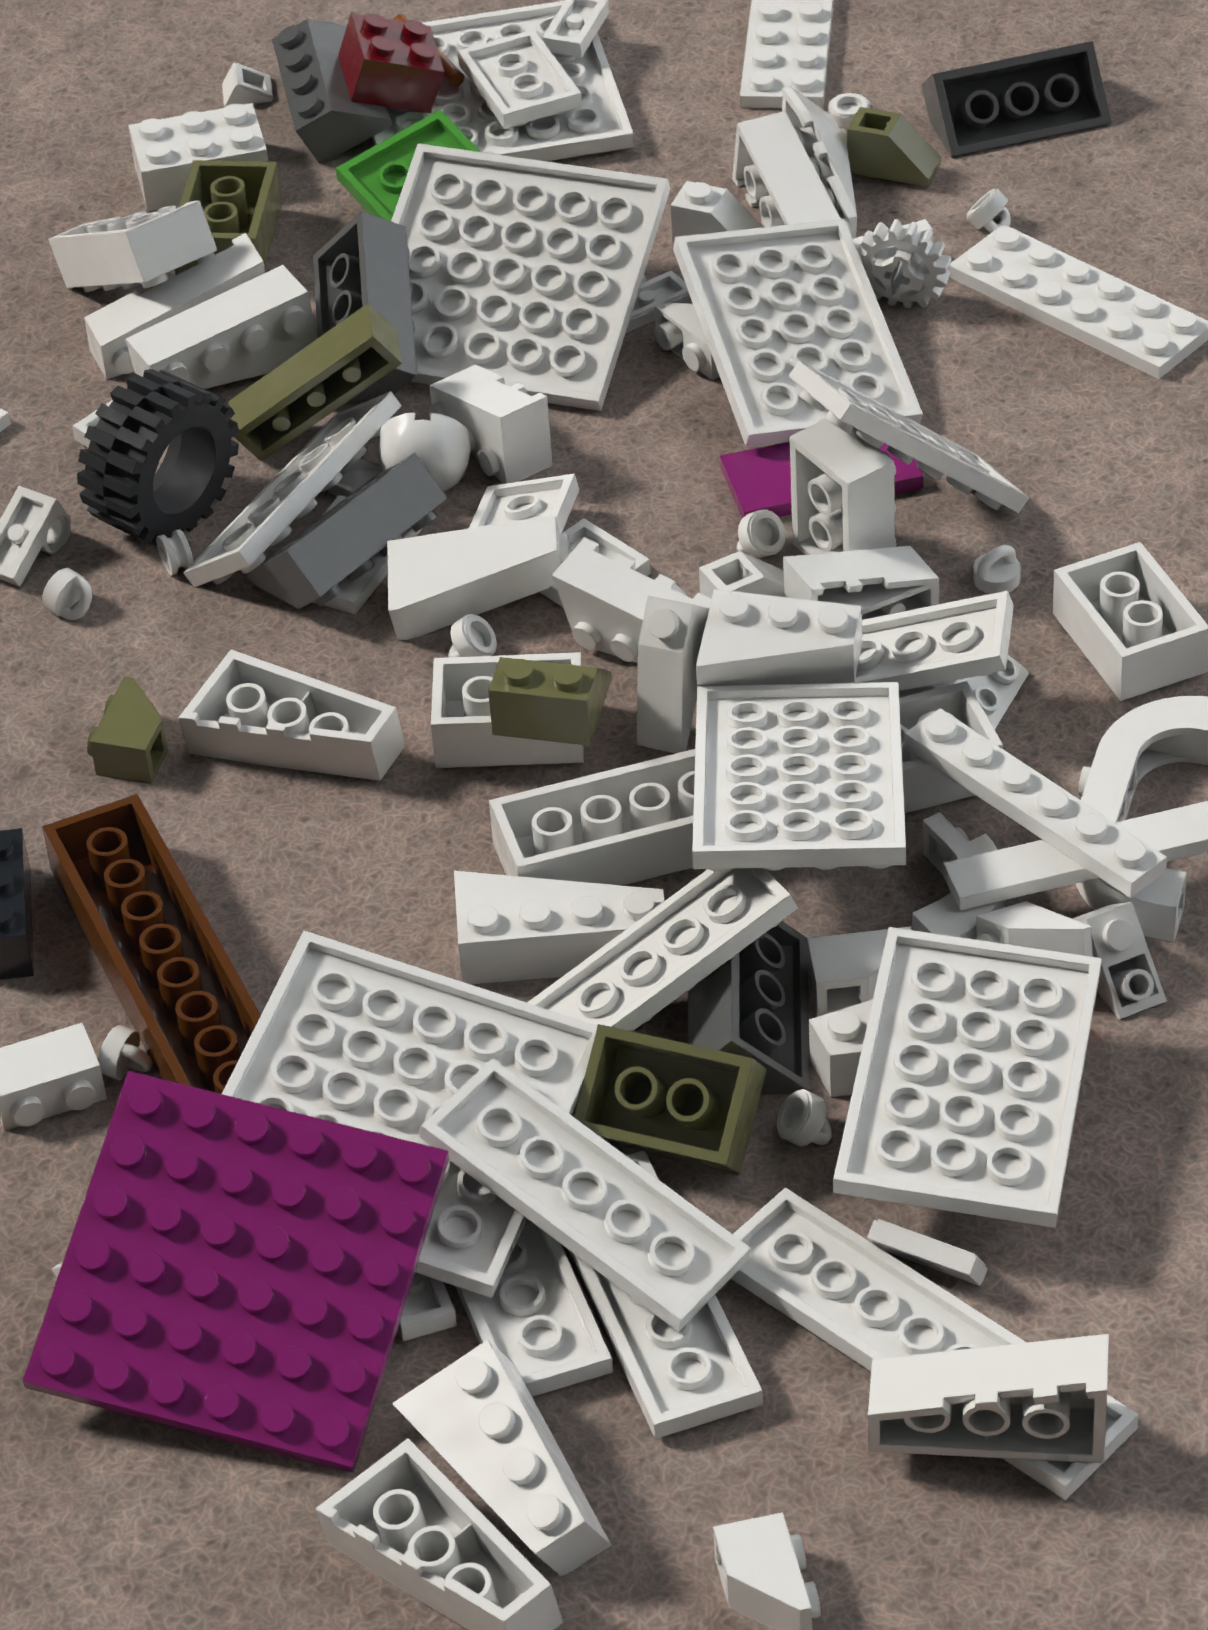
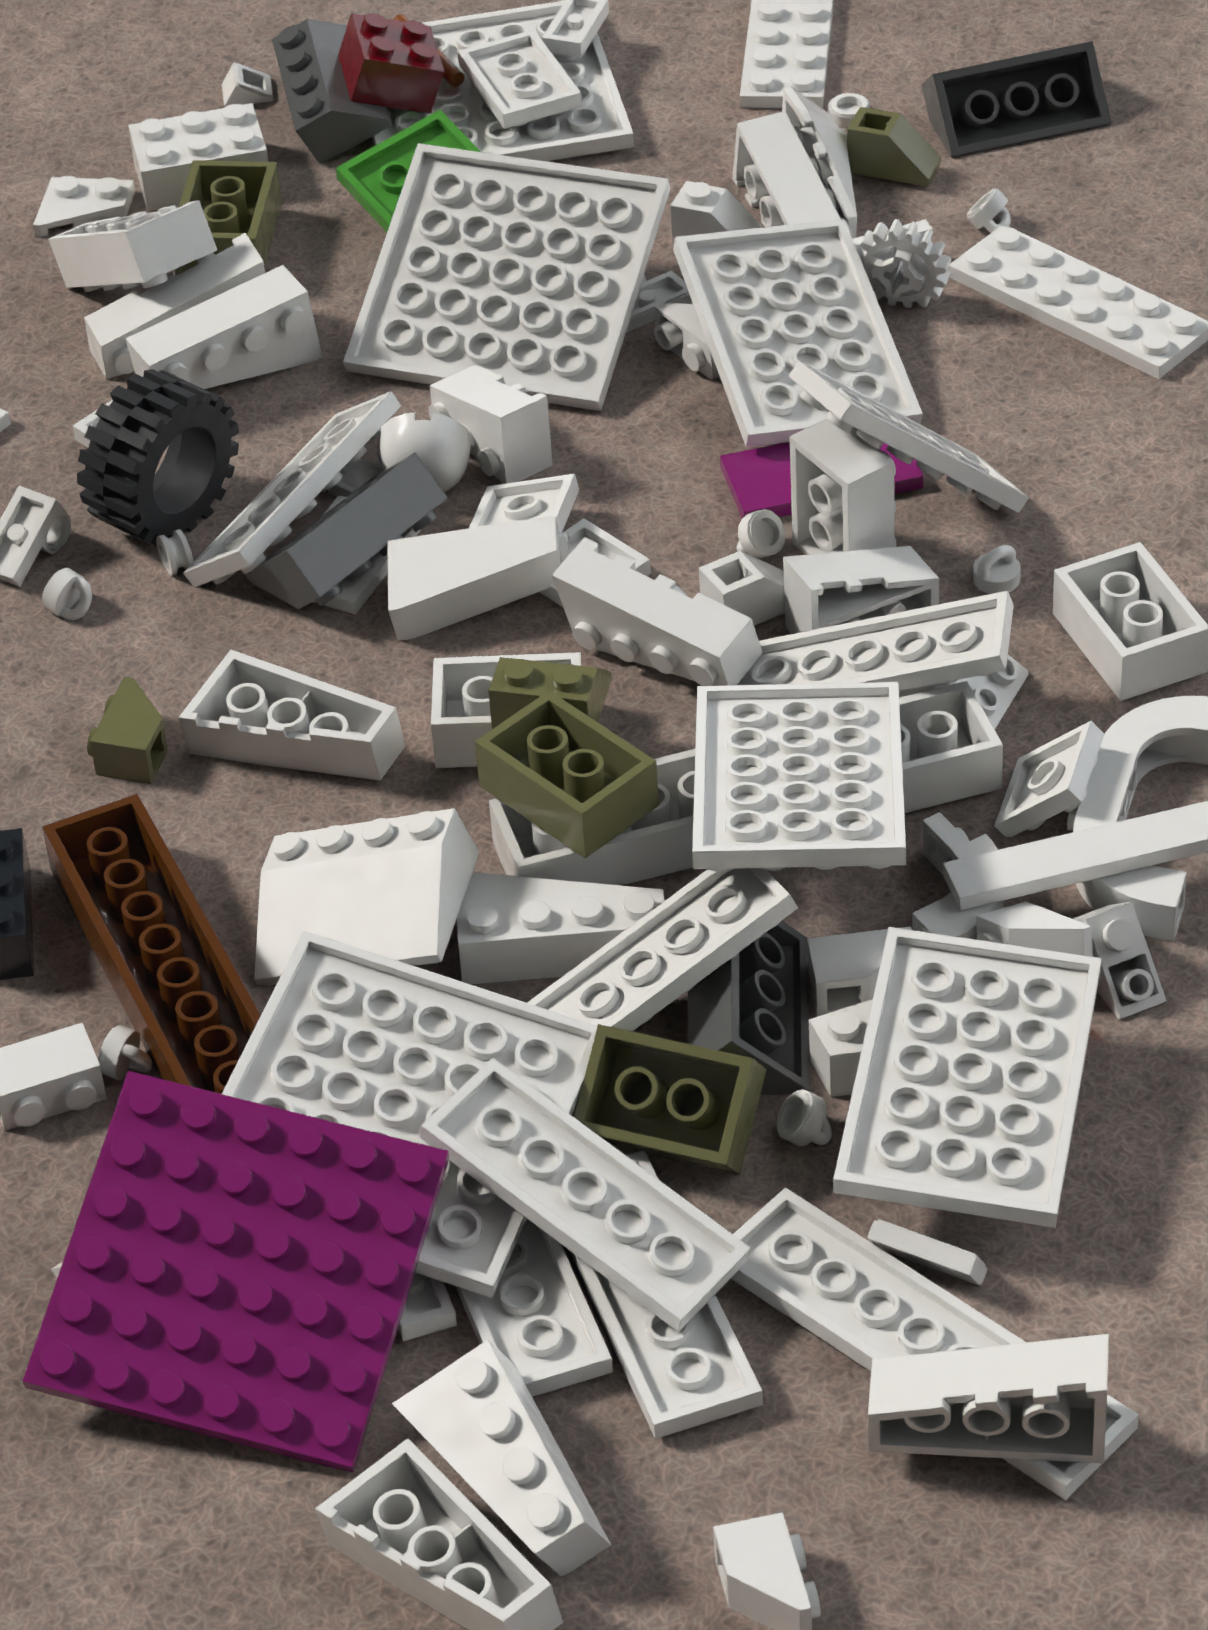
(82, 202): none -> white wing
(315, 381): olive brick -> none
(366, 885): none -> white slope
(369, 266): dark grey slope -> none
(472, 637): white tile -> none
(567, 773): none -> olive brick
(667, 672): white slope -> none
(778, 641): white wedge -> none
(1036, 803): white plate -> none
(1049, 780): none -> white plate

